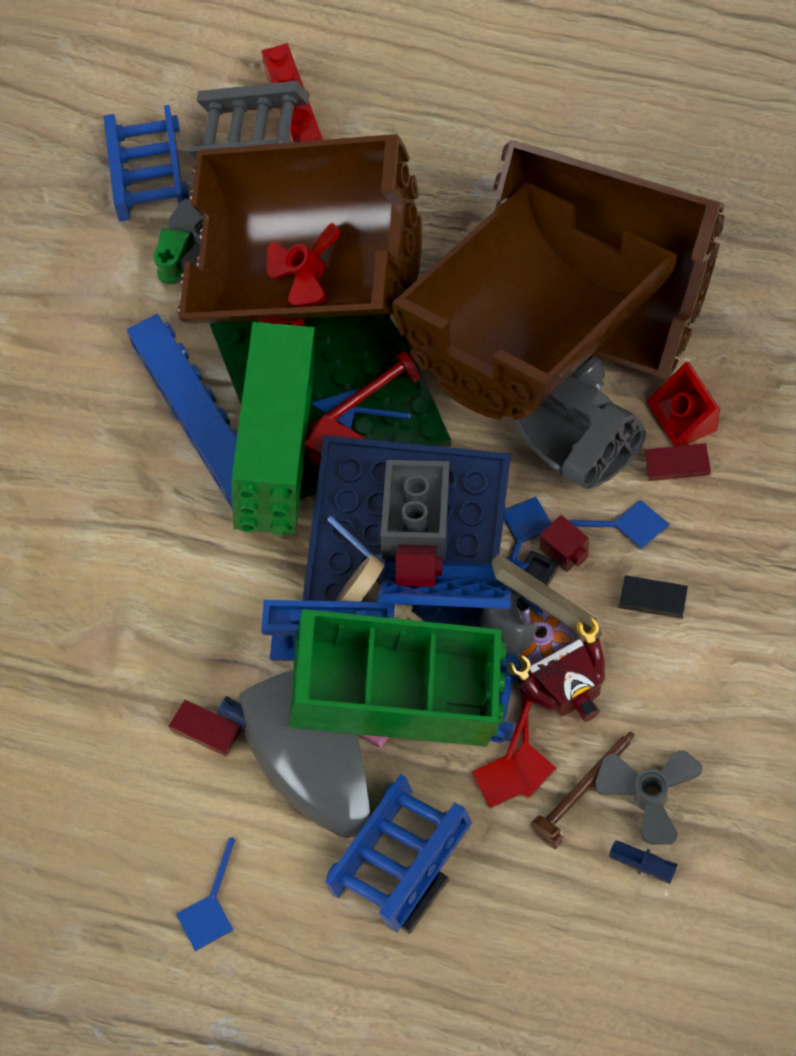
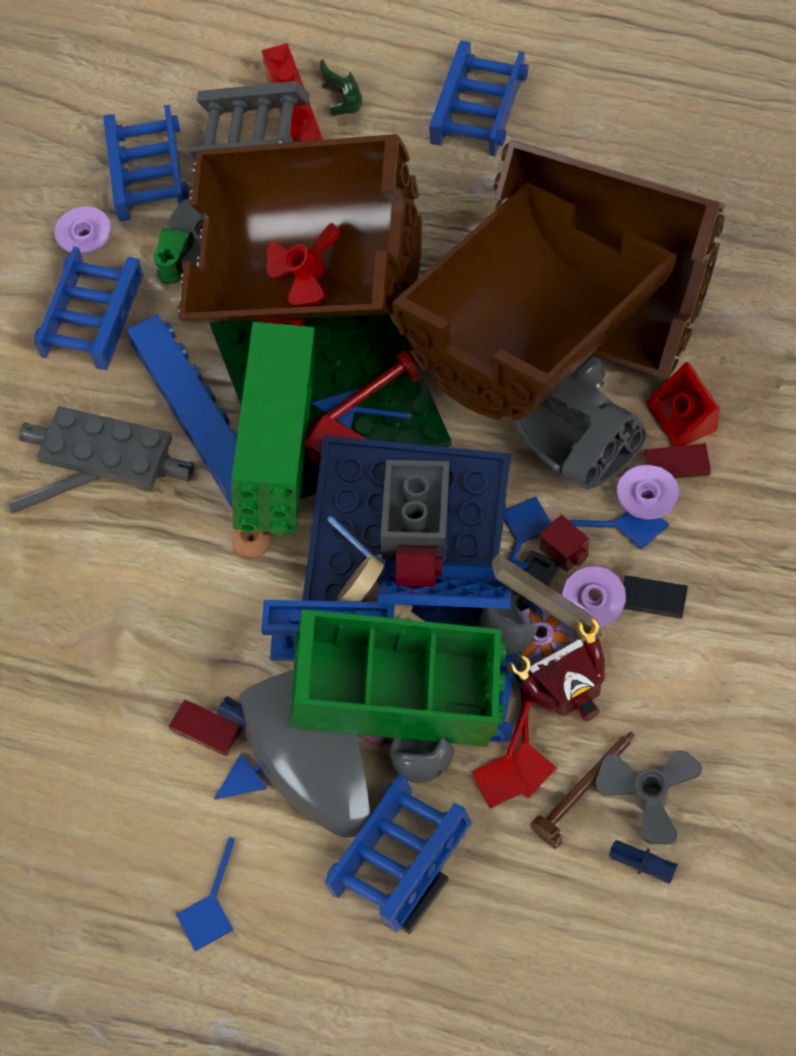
(50, 491): none -> dark grey bar
(81, 222): none -> lavender dish
(106, 448): none -> dark grey plate
(109, 325): none -> blue fence
(241, 780): none -> blue piece
(250, 548): none -> nougat plate
(347, 86): none -> dark green piece
(420, 759): none -> dark grey piece
(457, 82): none -> blue fence
(612, 598): none -> lavender dish
(647, 481): none -> lavender dish

